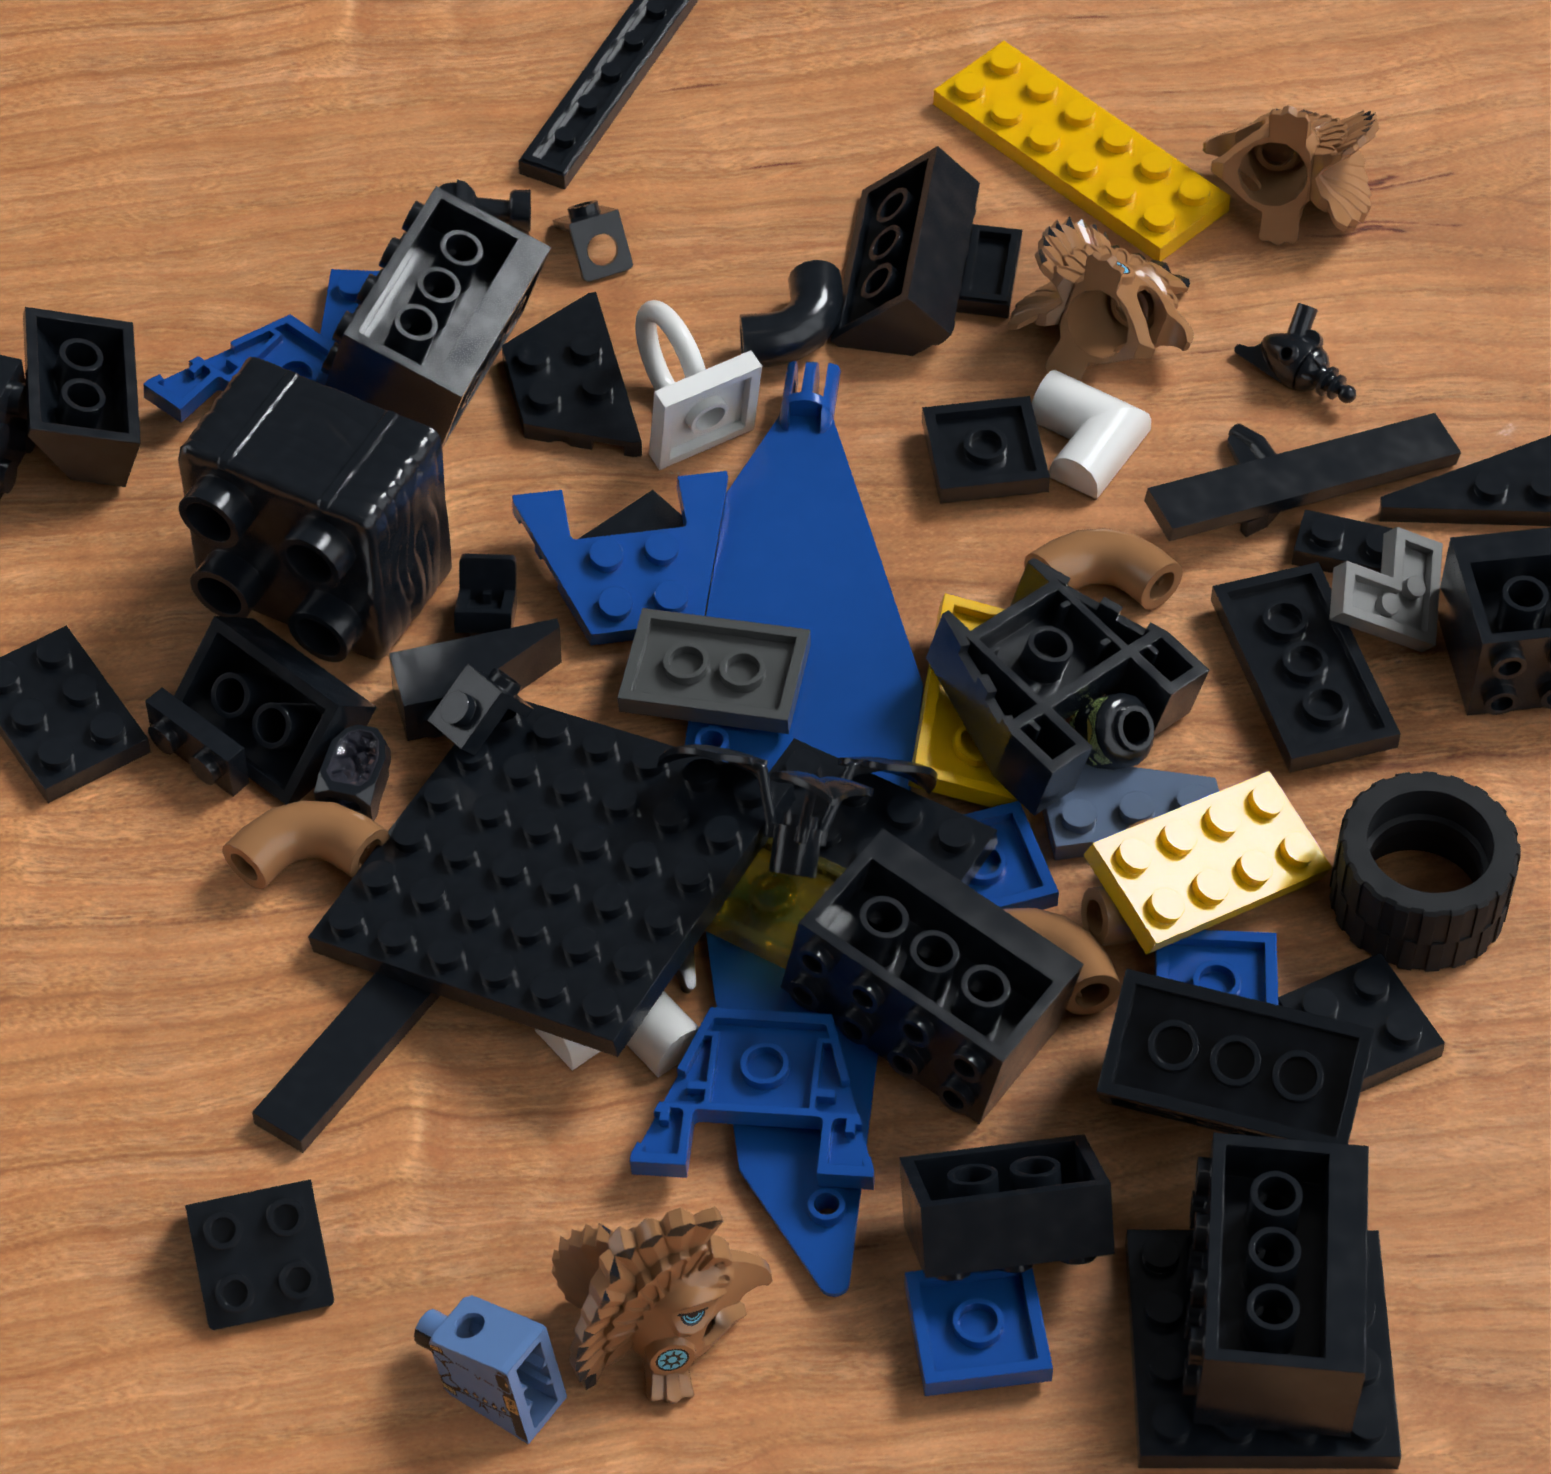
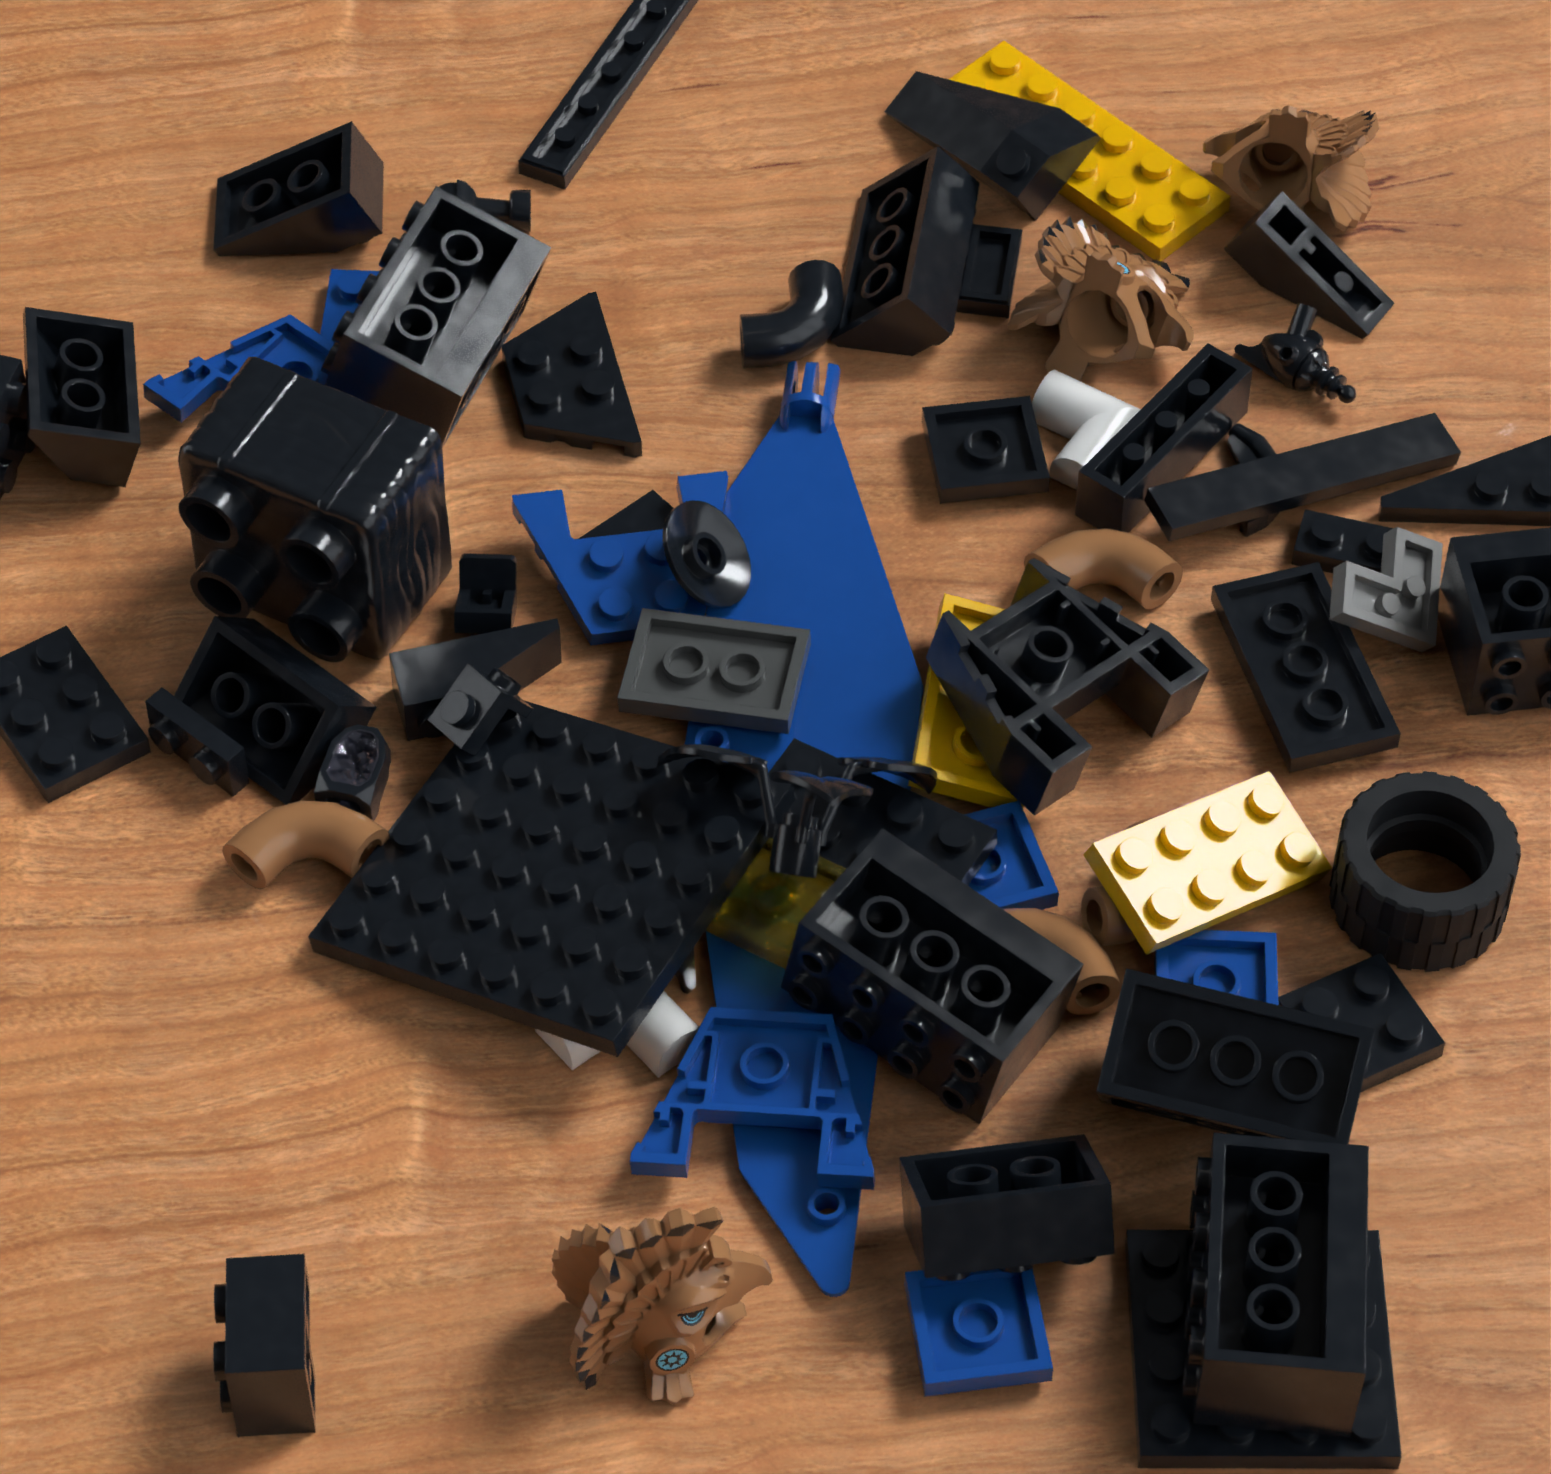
(260, 1254): black bracket -> none
(266, 1350): none -> black brick
(303, 198): none -> black slope
(341, 1060): black tile -> none
(495, 1364): medium blue torso -> none
(586, 222): black bracket -> none
(703, 406): white tile -> none
(706, 554): none -> black dish
(1000, 139): none -> black wedge
(1115, 799): sand blue wing -> none
(1117, 729): black head -> none
(1164, 439): none -> black brick
(1303, 265): none -> black slope

